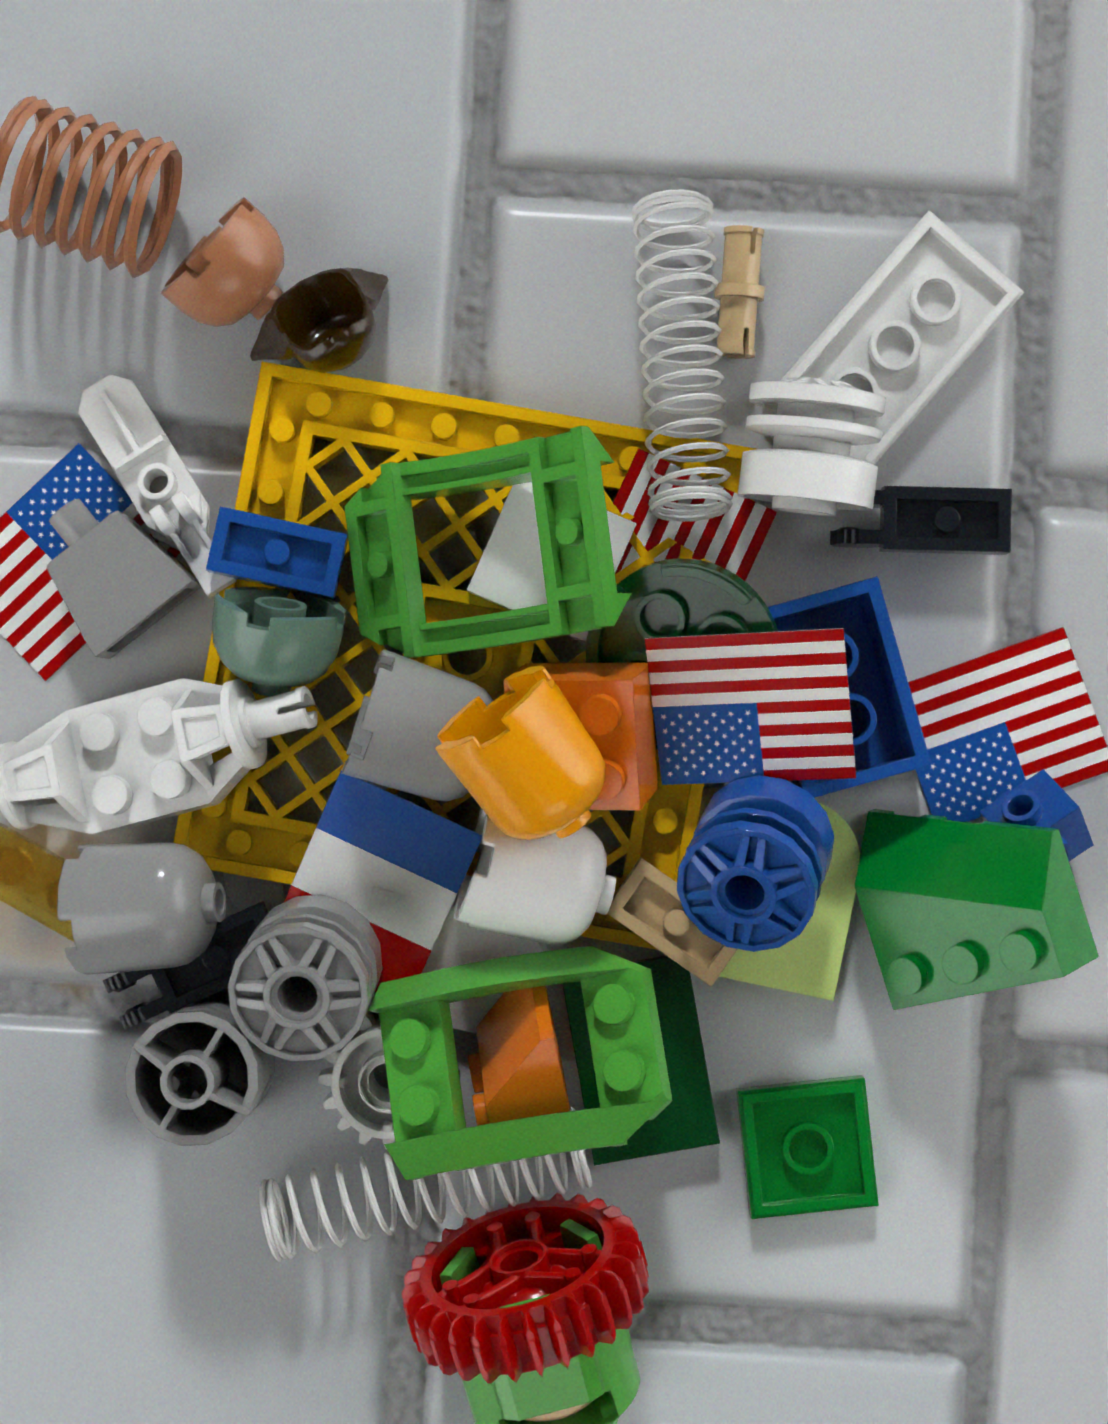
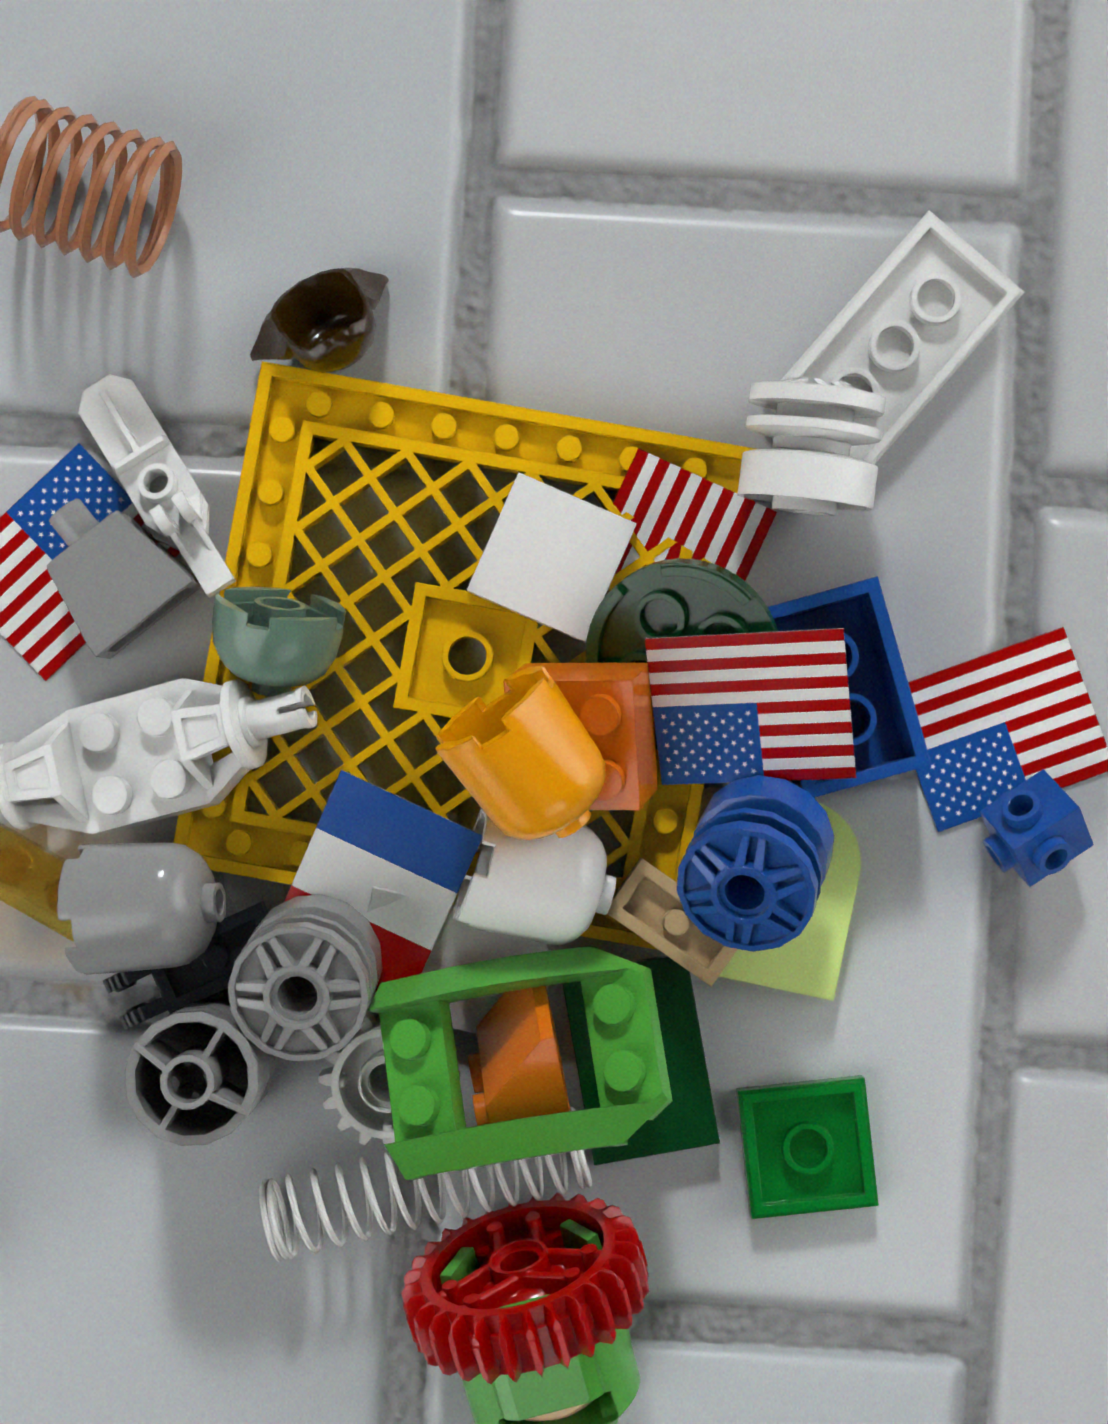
(230, 270): nougat cylinder -> none
(277, 553): blue plate -> none
(400, 727): light grey cylinder -> none
(570, 531): bright green wedge -> none
(691, 488): white piece -> none
(739, 291): tan pin -> none
(936, 521): black hinge -> none
(968, 906): green wedge -> none

